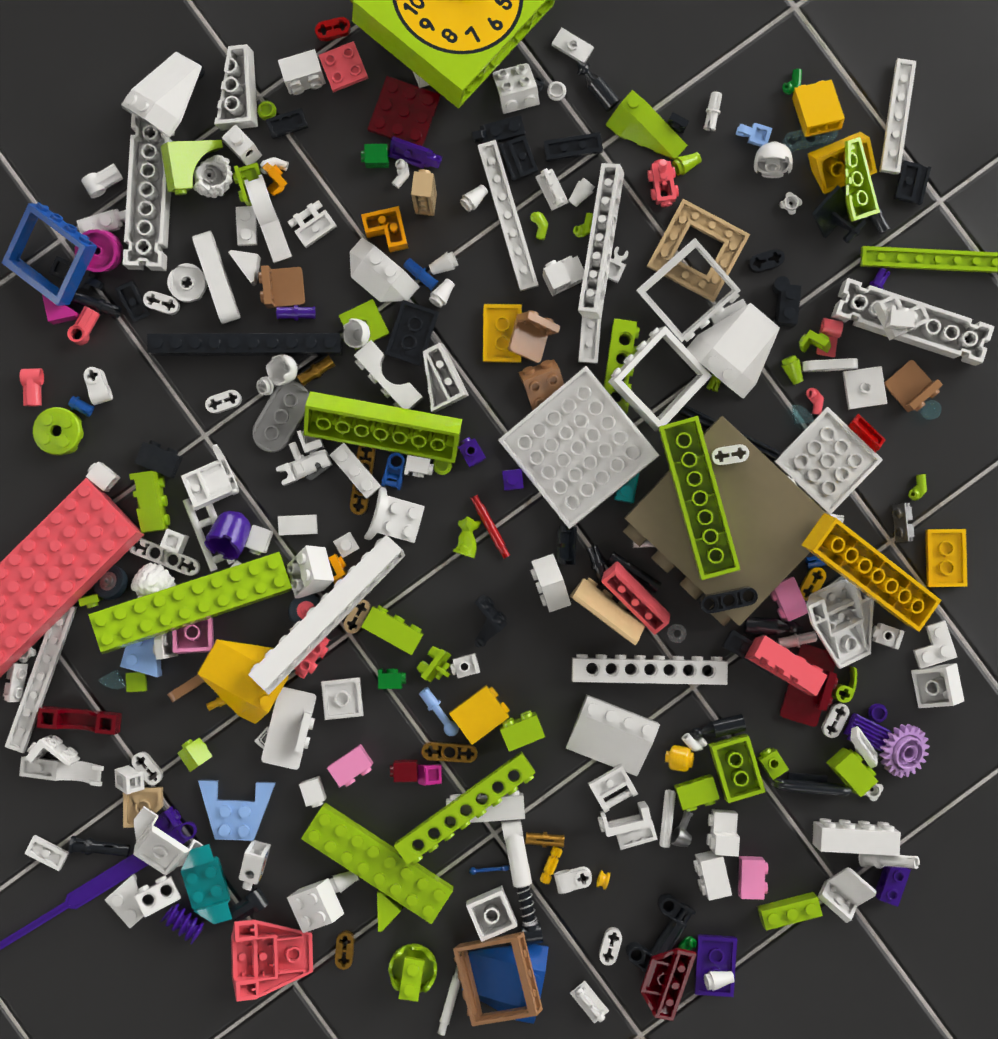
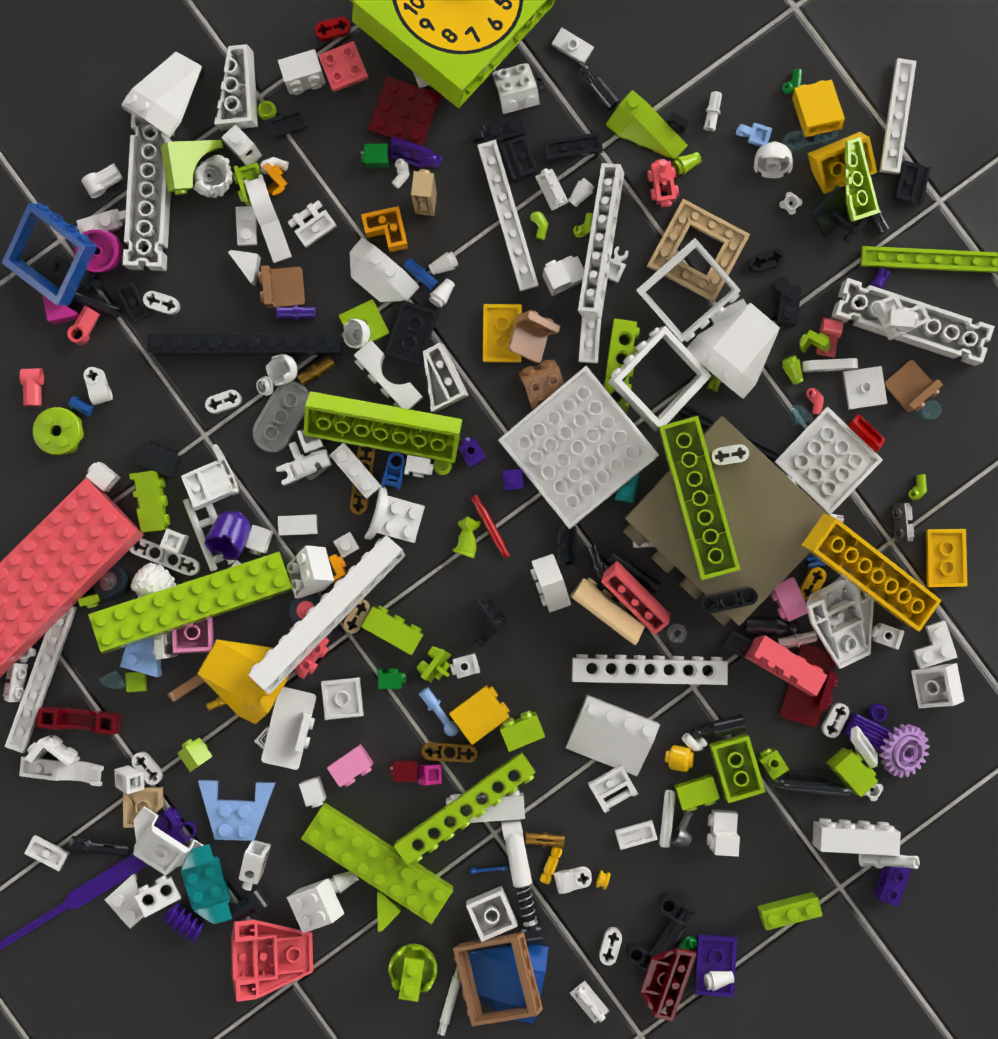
(181, 274): white plate -> none
(216, 277): white beam -> none
(349, 950): pearl gold beam -> none
(473, 198): white cone -> none
(556, 91): white plate -> none
(628, 823): white panel -> none
(713, 875): white brick -> none
(752, 877): bright pink brick -> none
(845, 892): white bracket -> none
(848, 689): lime panel -> none

